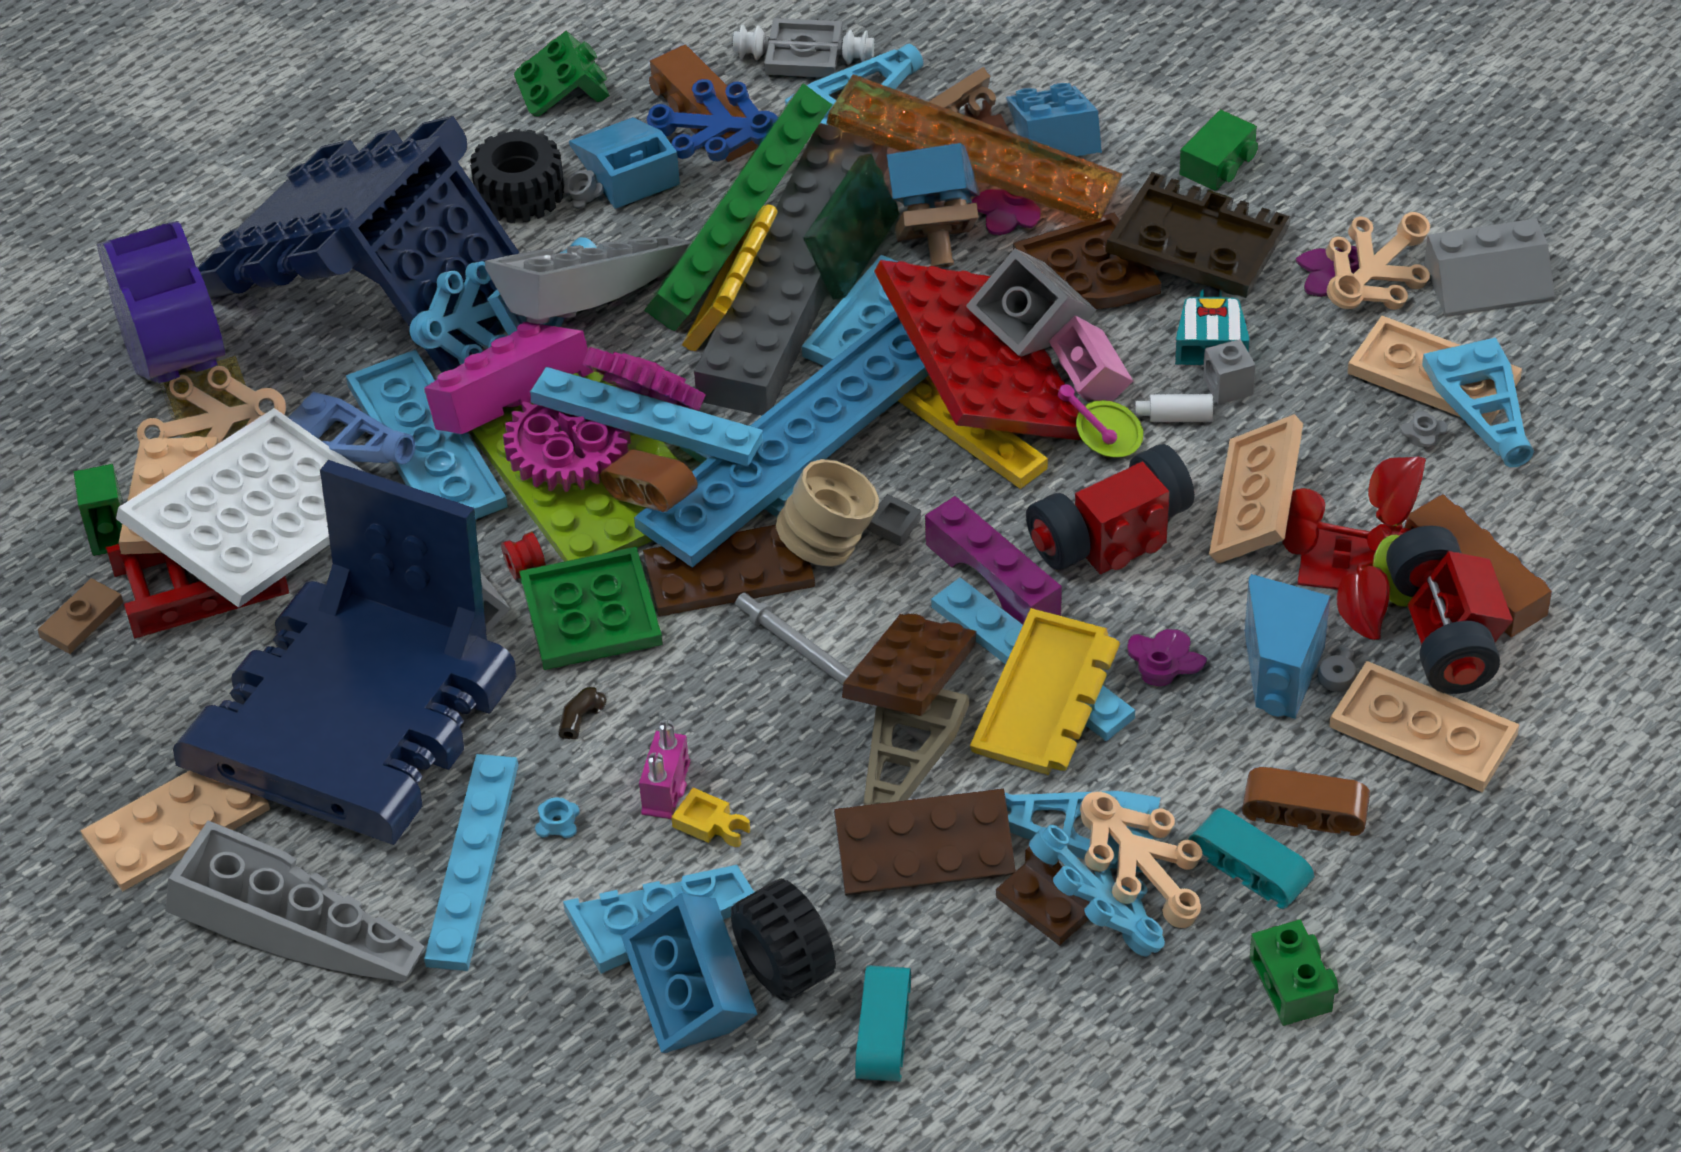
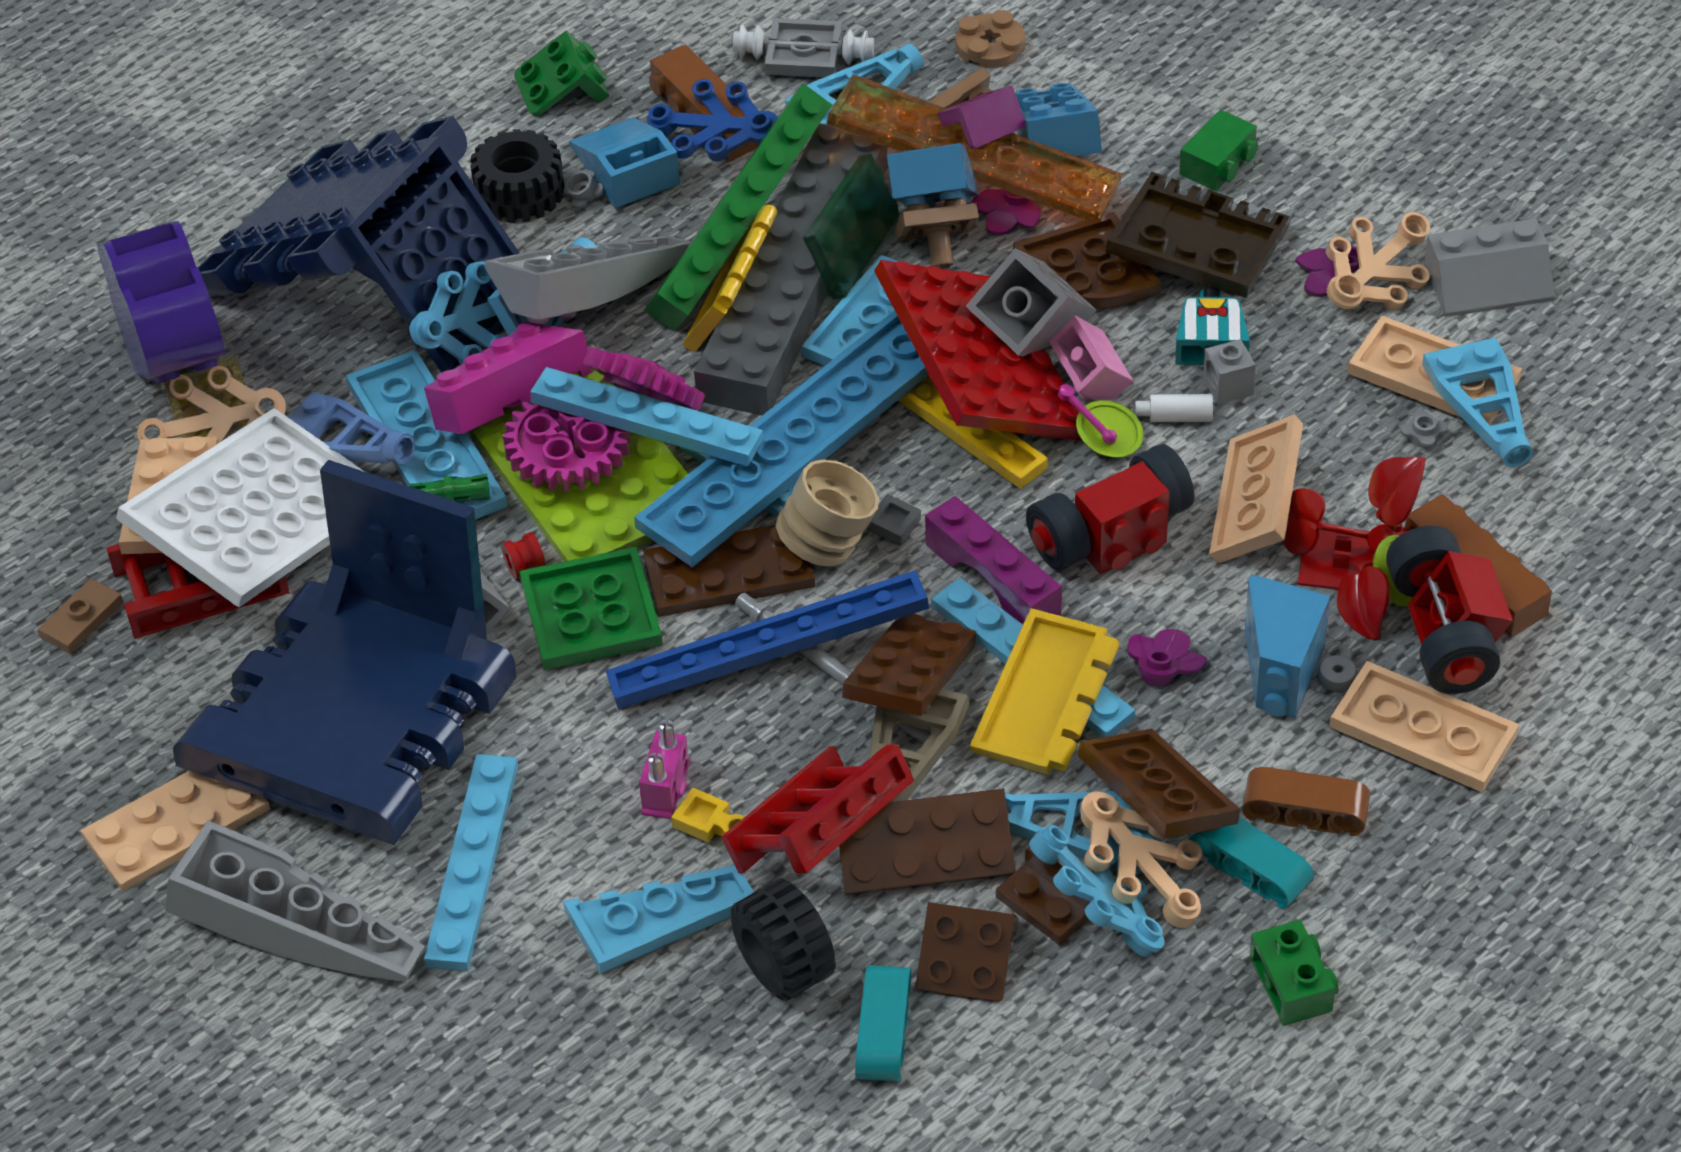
(98, 504): green brick -> none
(458, 488): none -> green pin
(553, 809): medium azure plate -> none
(574, 710): dark brown arm -> none
(649, 480): dark orange beam -> none
(688, 973): dark azure slope -> none
(767, 639): none -> blue plate
(818, 809): none -> red fence
(965, 951): none -> reddish brown bracket
(986, 116): none -> magenta panel
(1000, 26): none -> medium nougat plate
(1159, 783): none -> reddish brown plate

